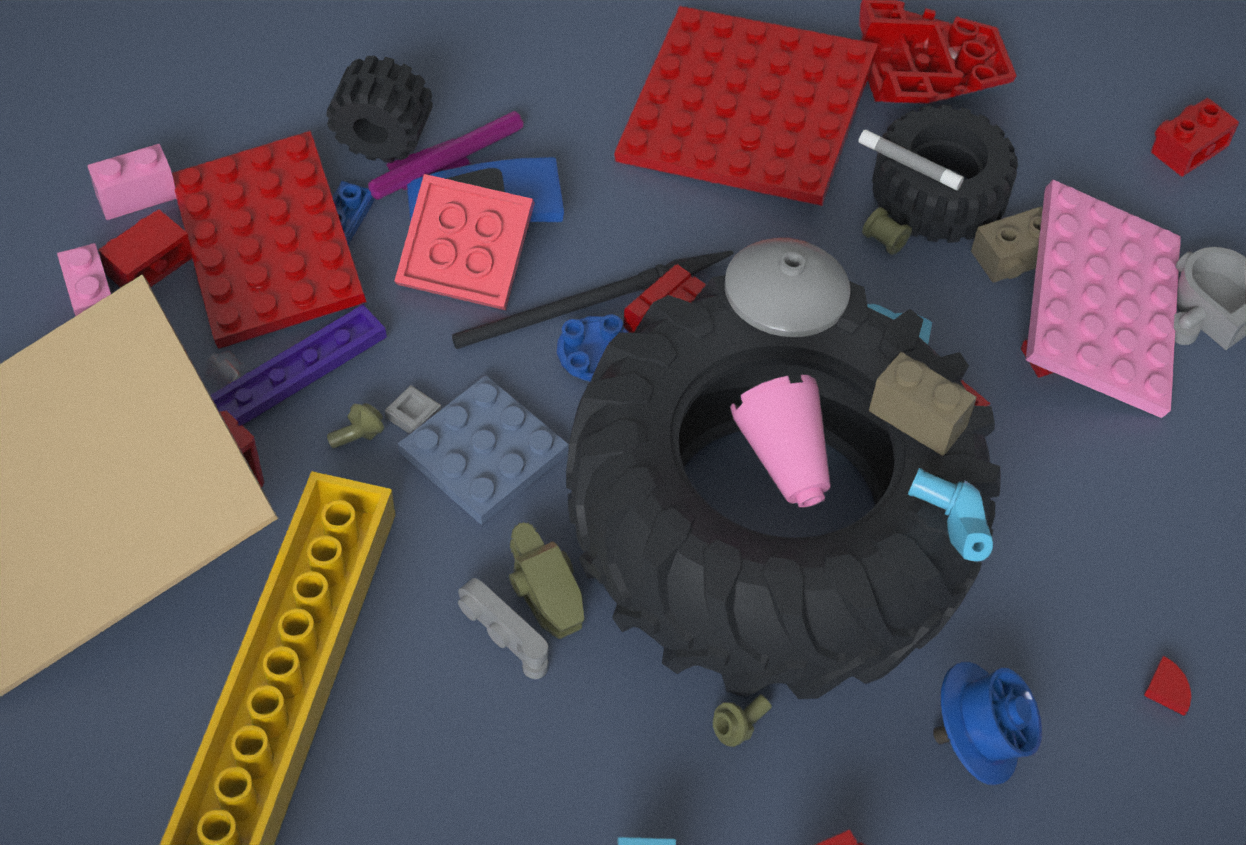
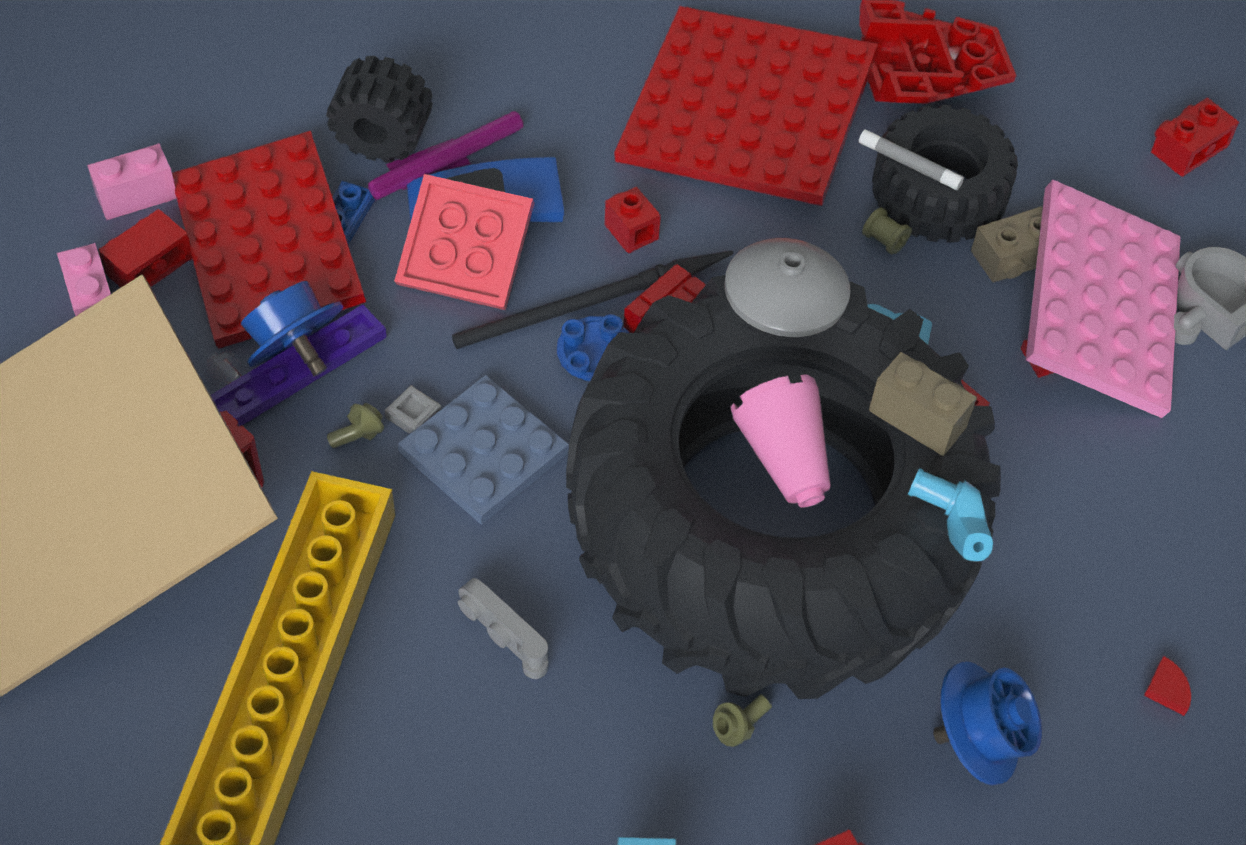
(287, 321): none -> blue piece
(546, 582): olive hinge -> none
(632, 219): none -> red brick

